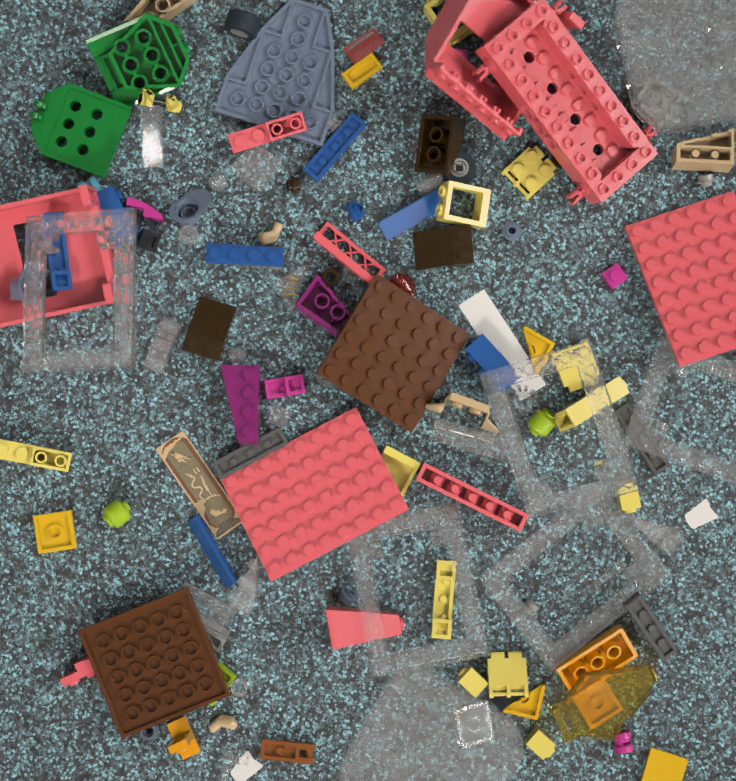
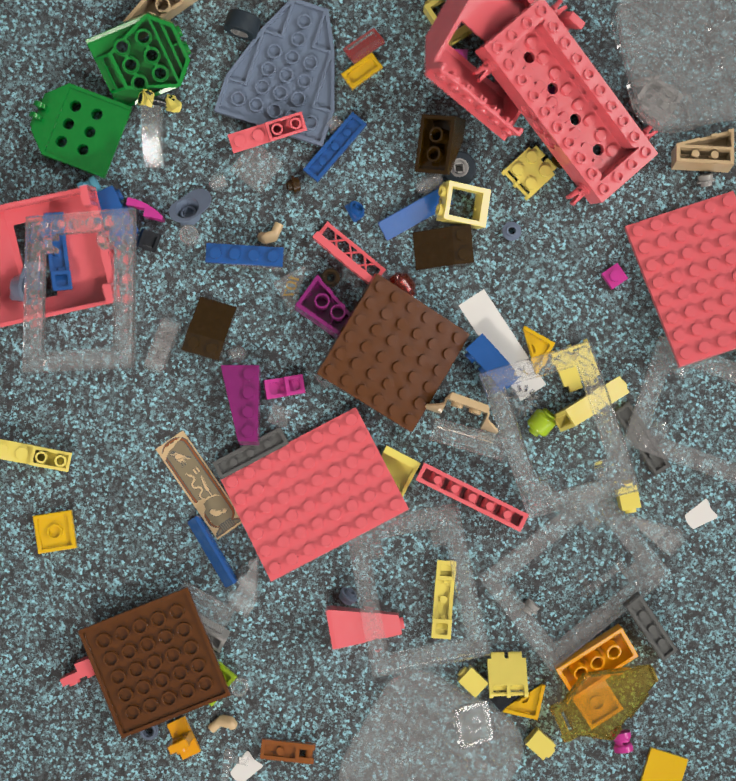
(116, 513): lime head -> none

